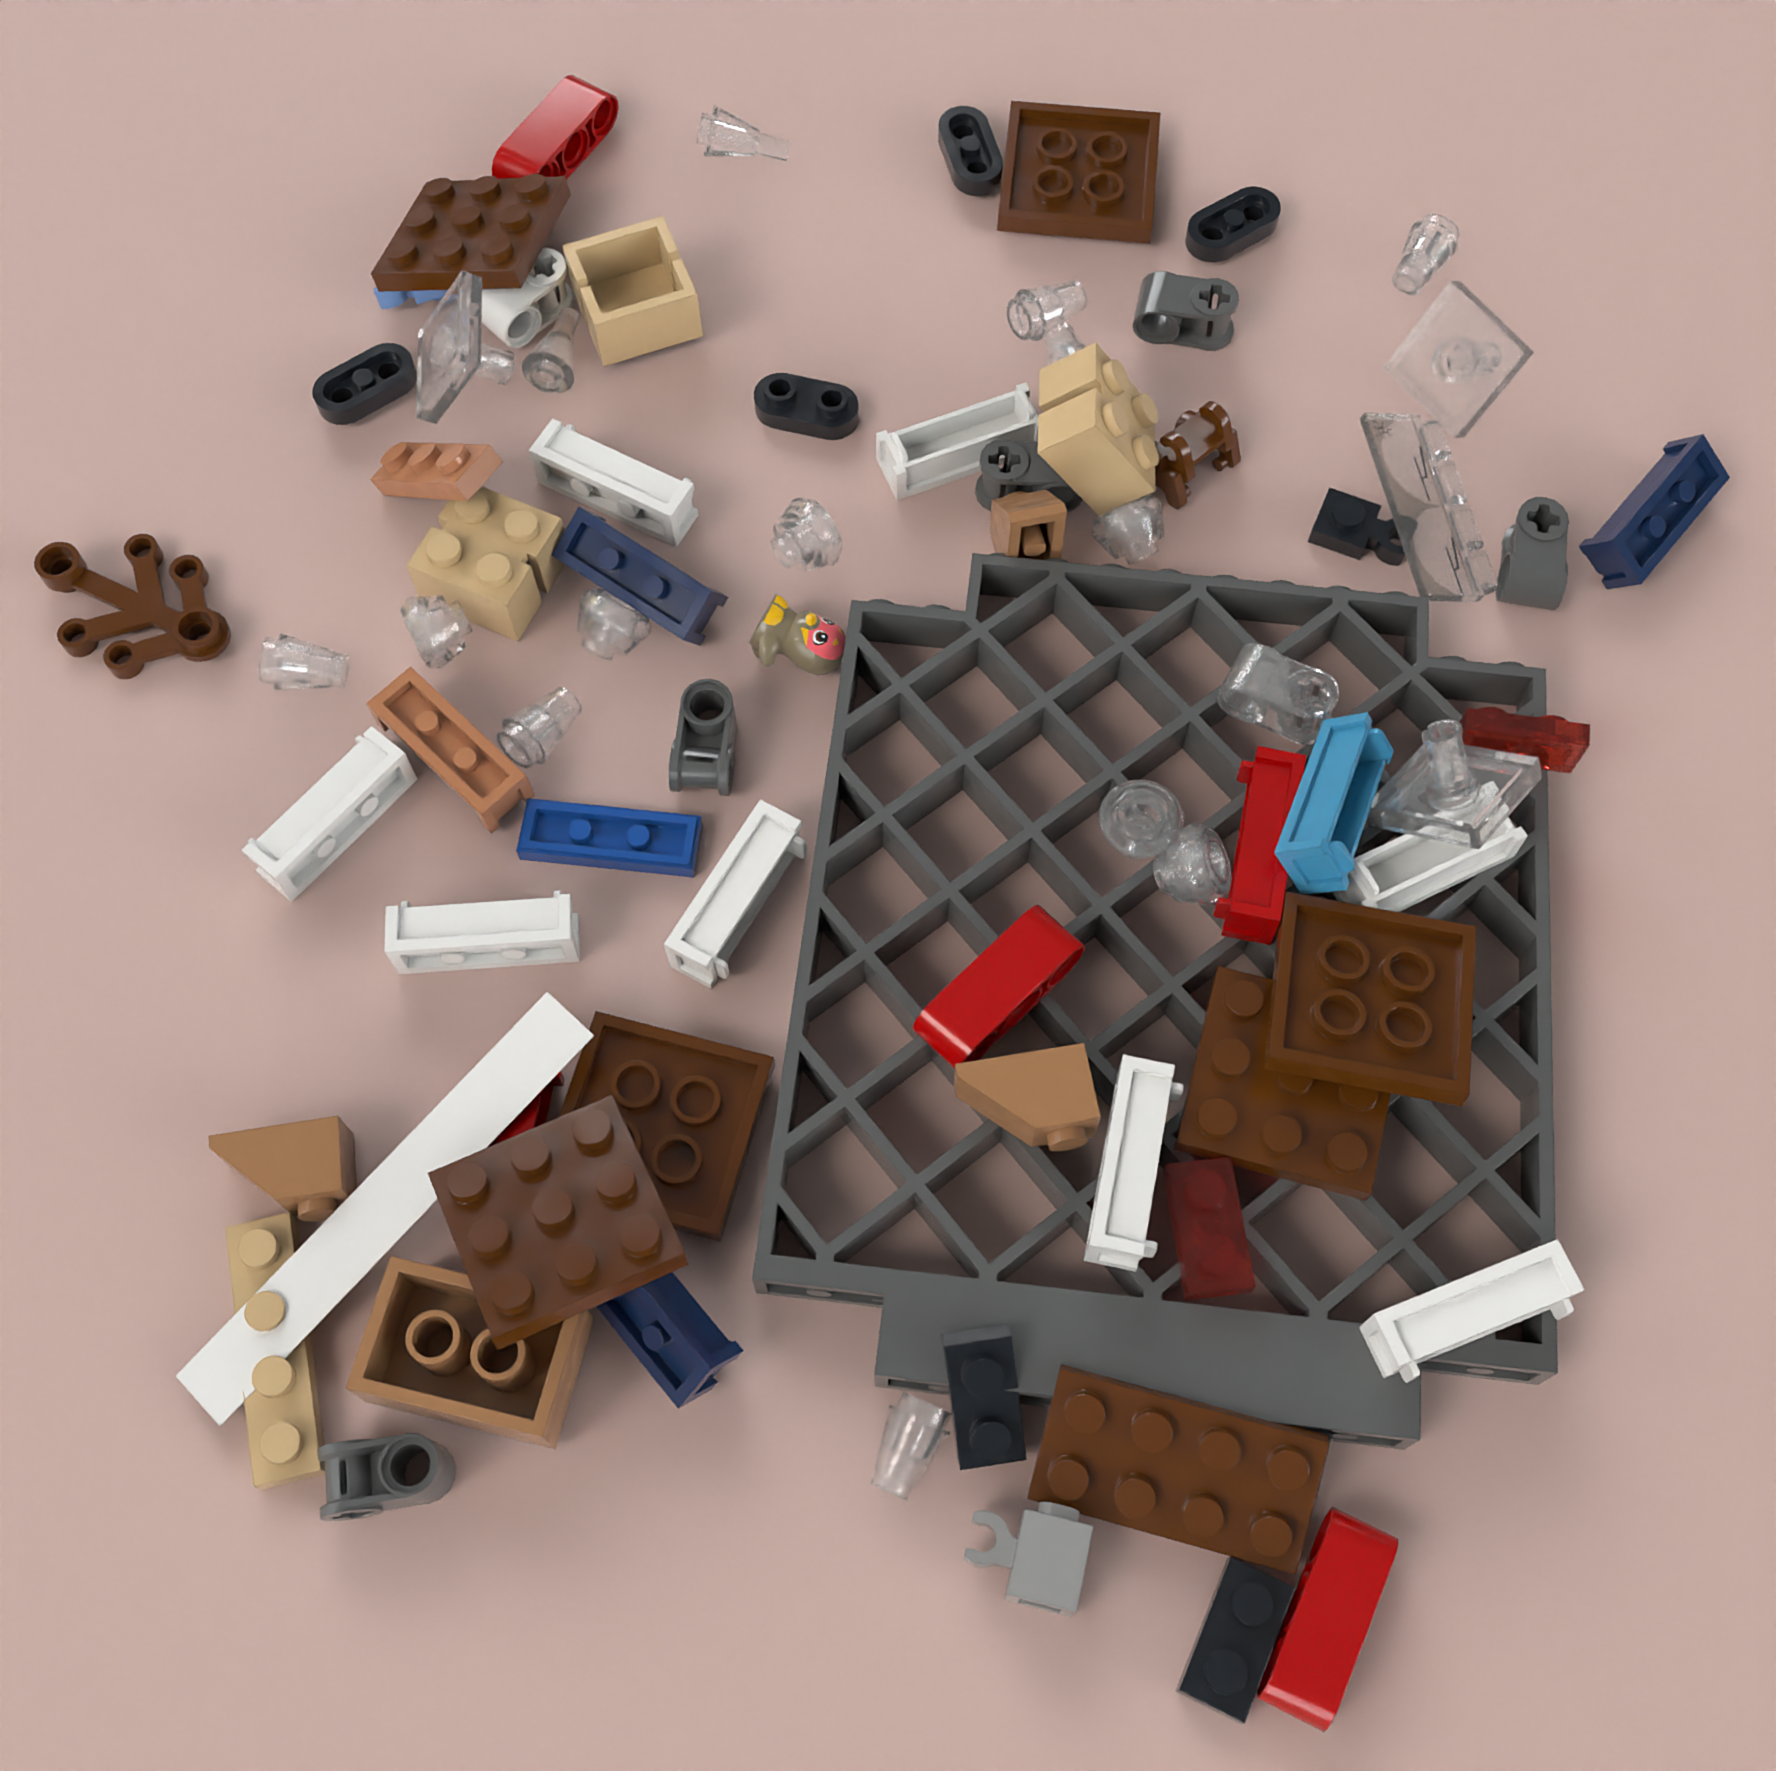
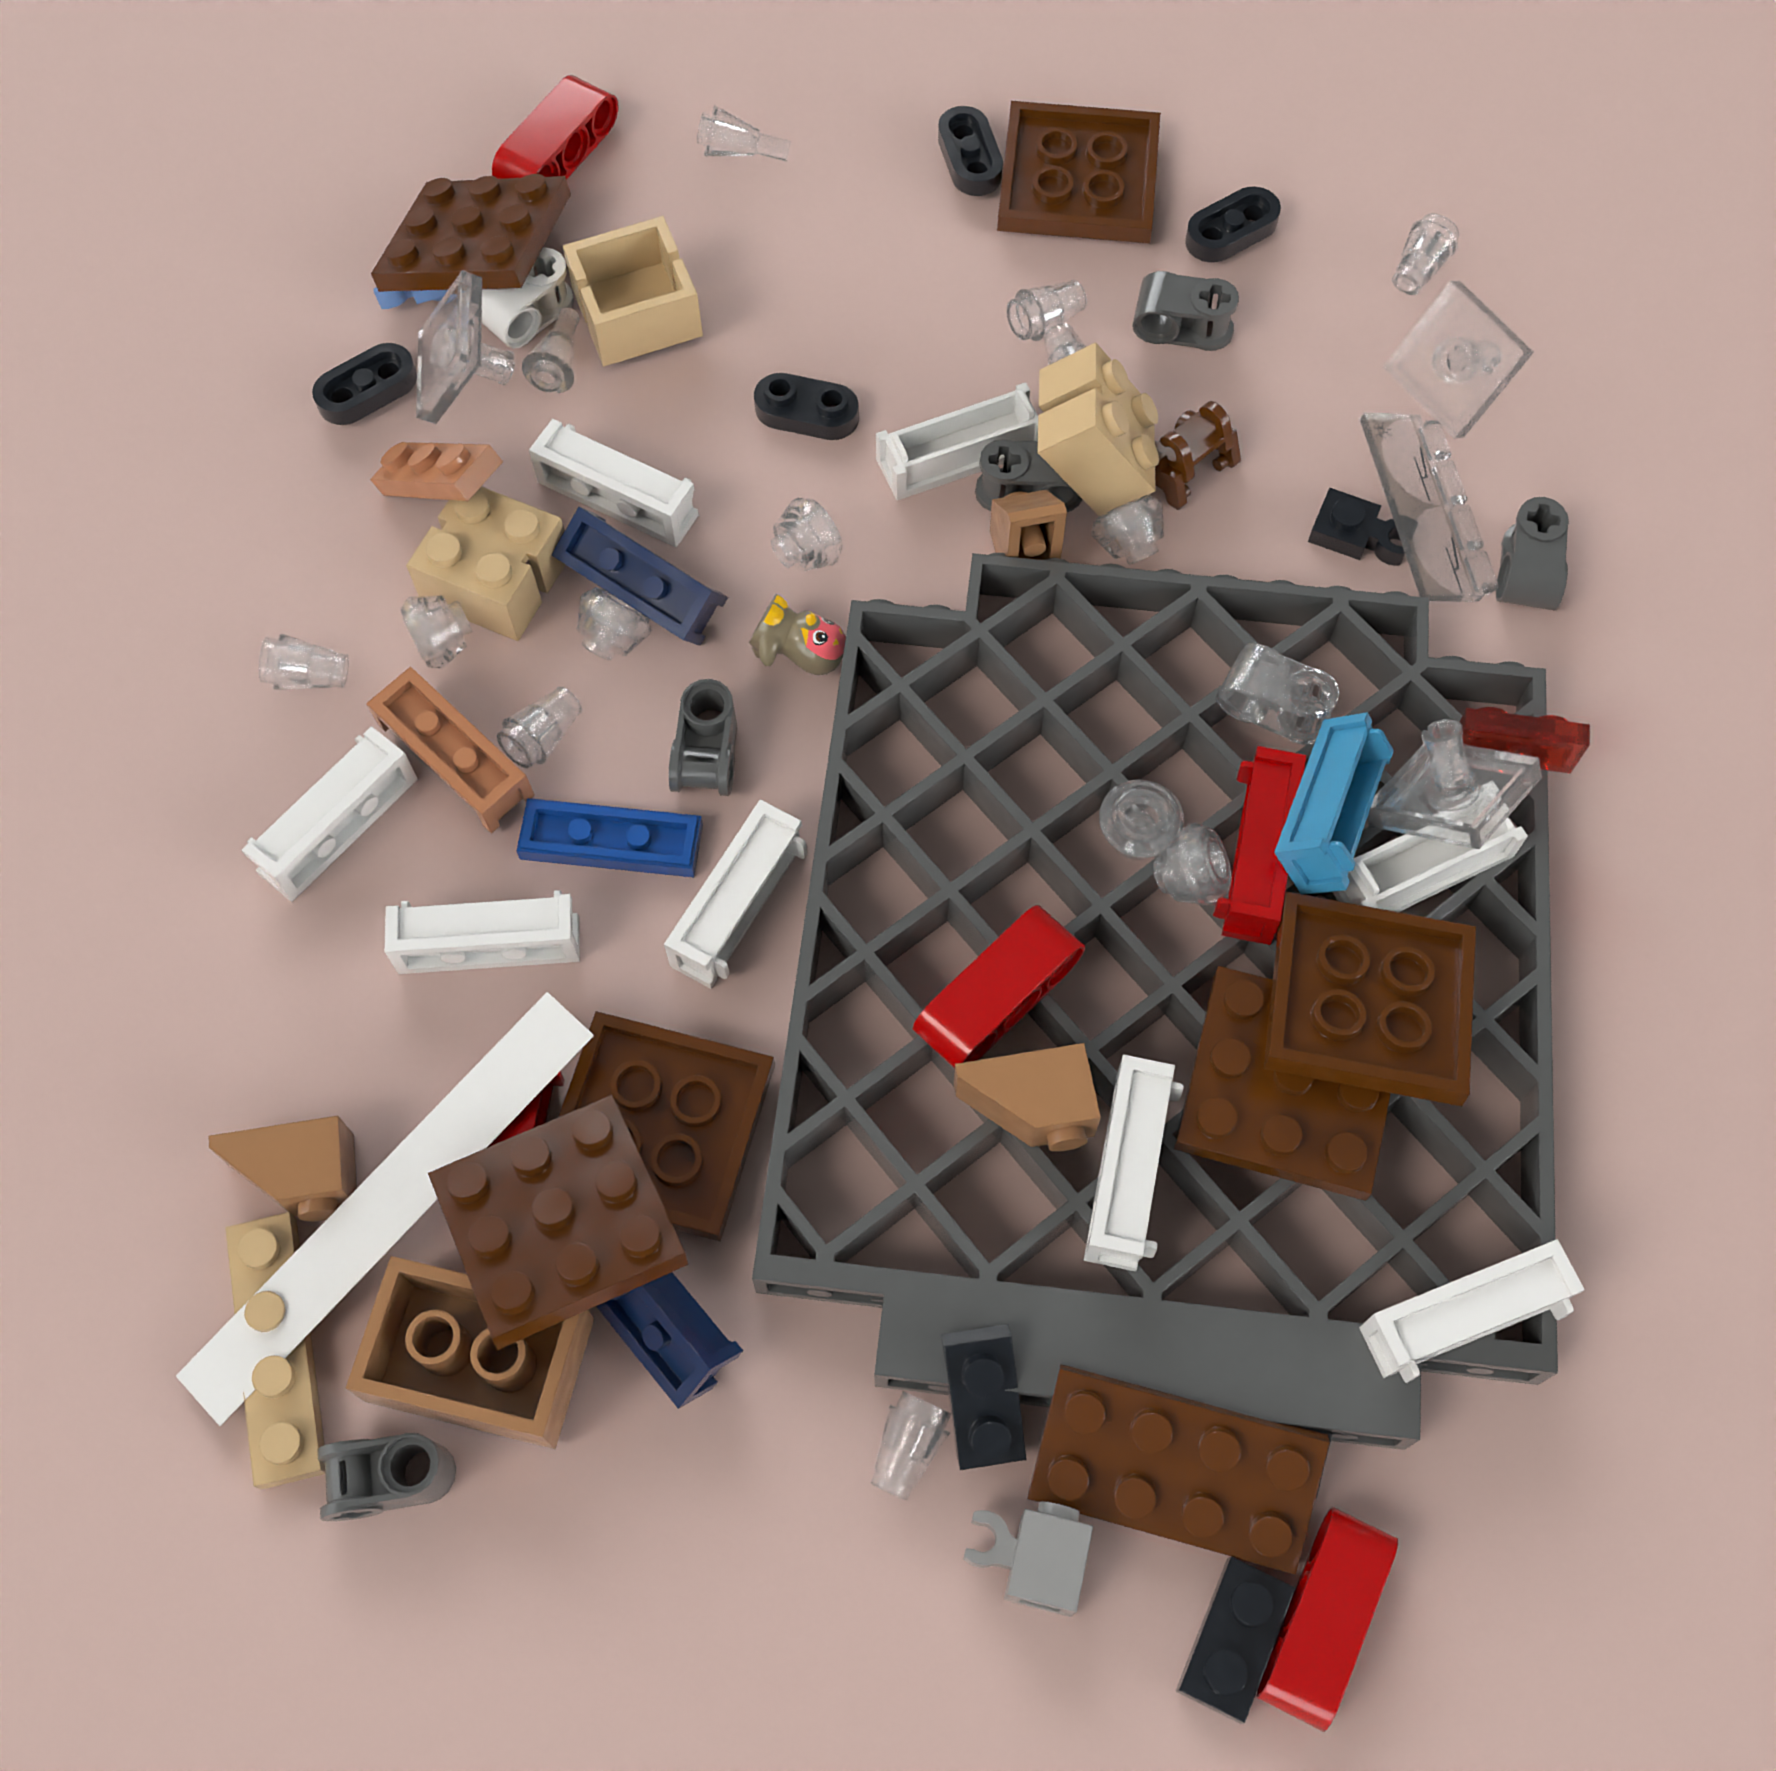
(138, 608): reddish brown plant -> none
(1208, 1228): clear red plate -> none
(1656, 513): dark blue container -> none

